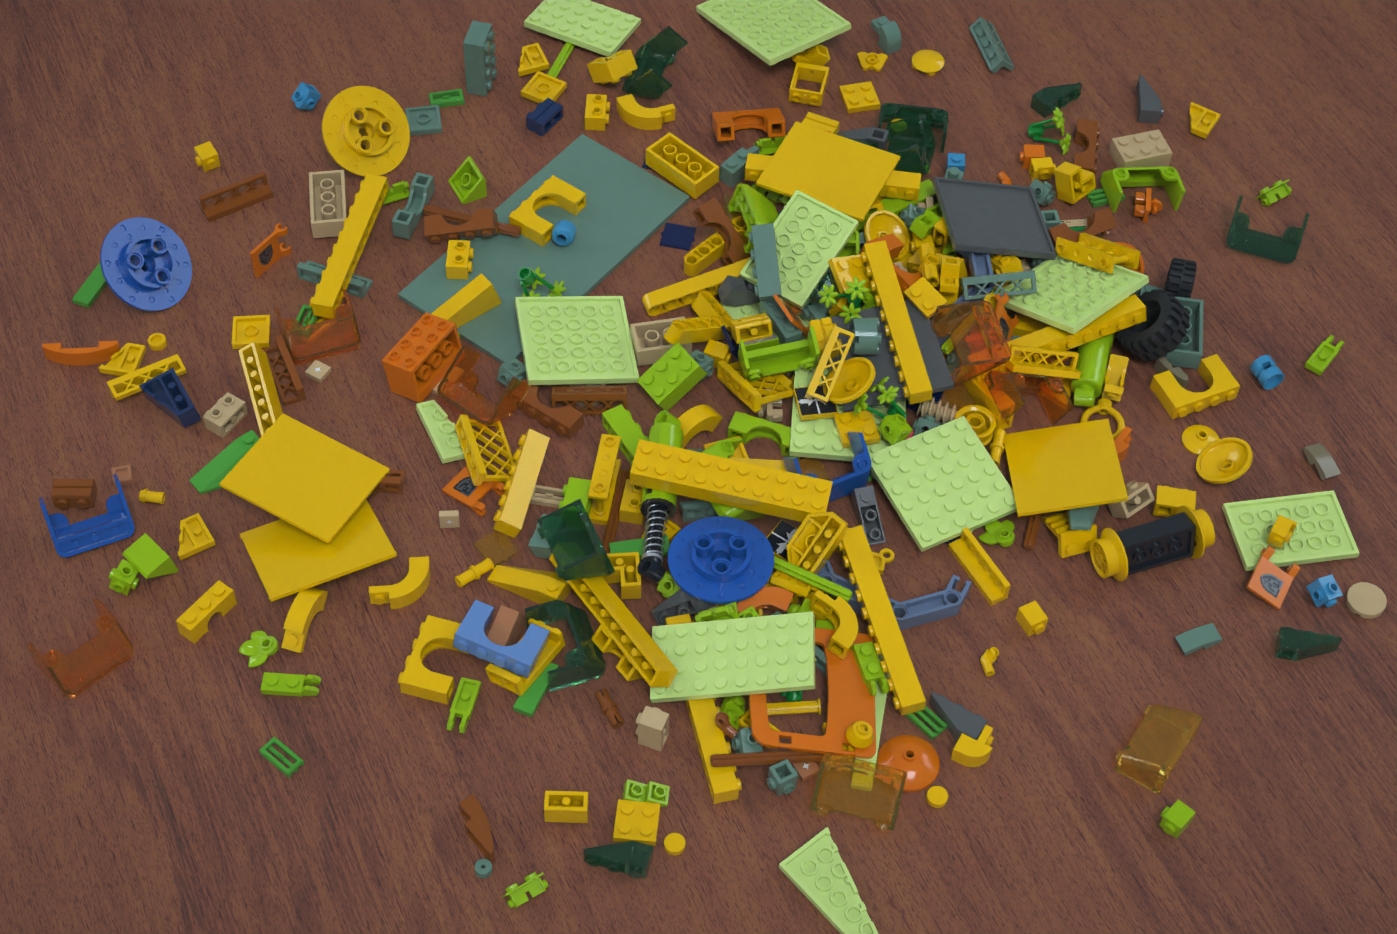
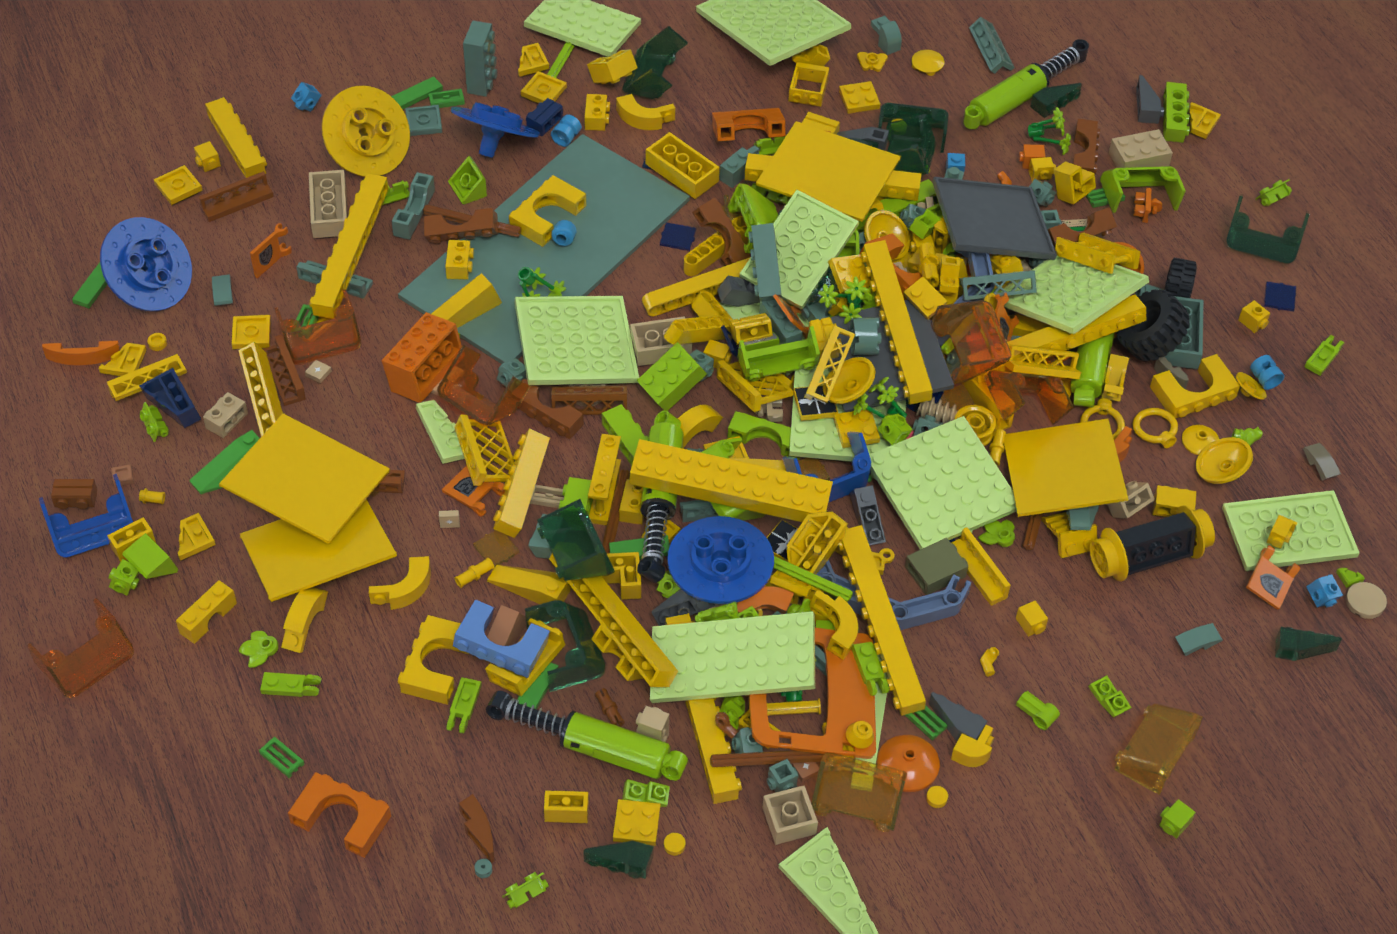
(126, 536): none -> yellow brick
(153, 421): none -> lime hinge
(178, 184): none -> yellow plate
(222, 290): none -> sand green slope
(235, 137): none -> yellow brick
(324, 792): none -> orange arch
(417, 92): none -> bright green tile
(494, 123): none -> blue piece
(566, 130): none -> dark azure wheel
(596, 738): none -> lime piece
(790, 815): none -> tan brick
(935, 566): none -> olive brick
(1020, 87): none -> lime piece
(1043, 714): none -> lime piece
(1109, 698): none -> lime slope
(1166, 438): none -> yellow piece
(1175, 112): none -> lime brick
(1249, 435): none -> lime animal
(1250, 386): none -> yellow dish
(1254, 316): none -> yellow brick
(1280, 296): none -> clear blue piece
(1349, 577): none -> lime tile

